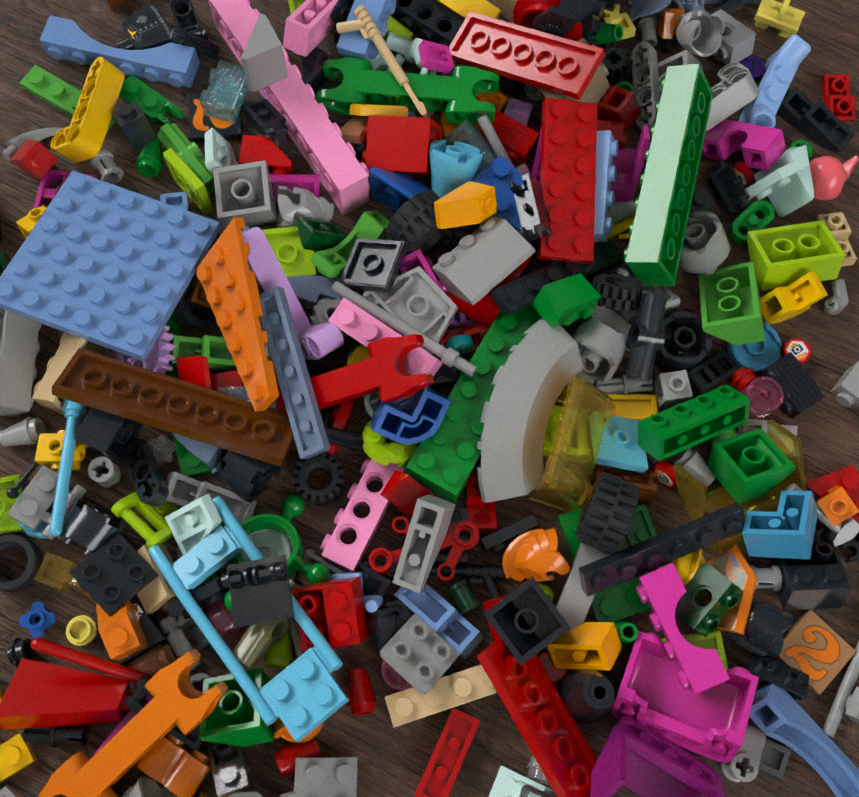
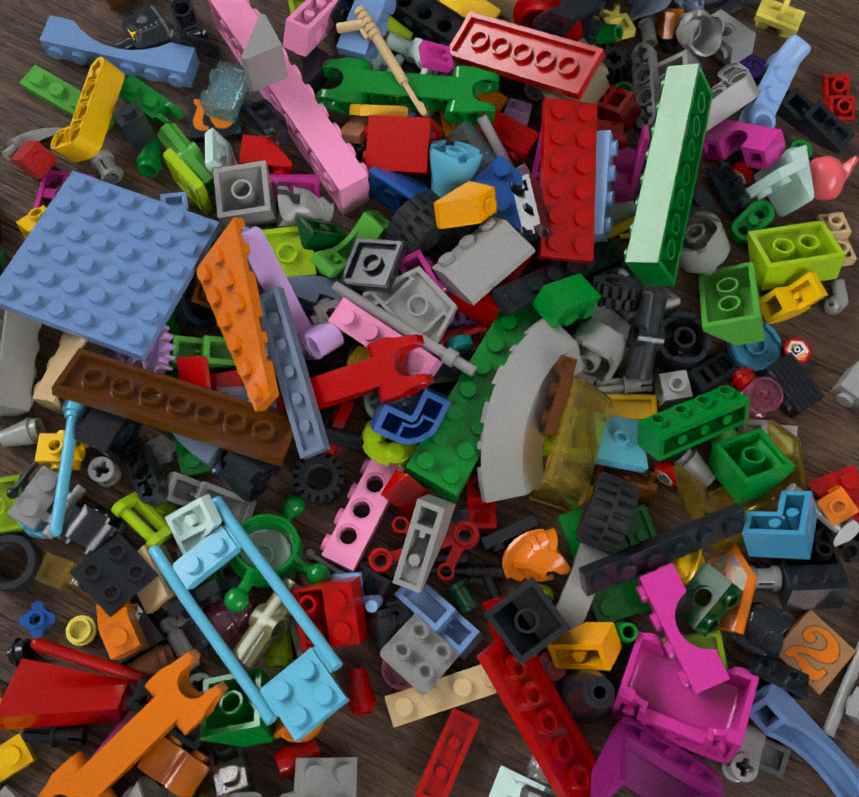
(259, 591): black hinge -> none
(558, 394): none -> reddish brown hinge

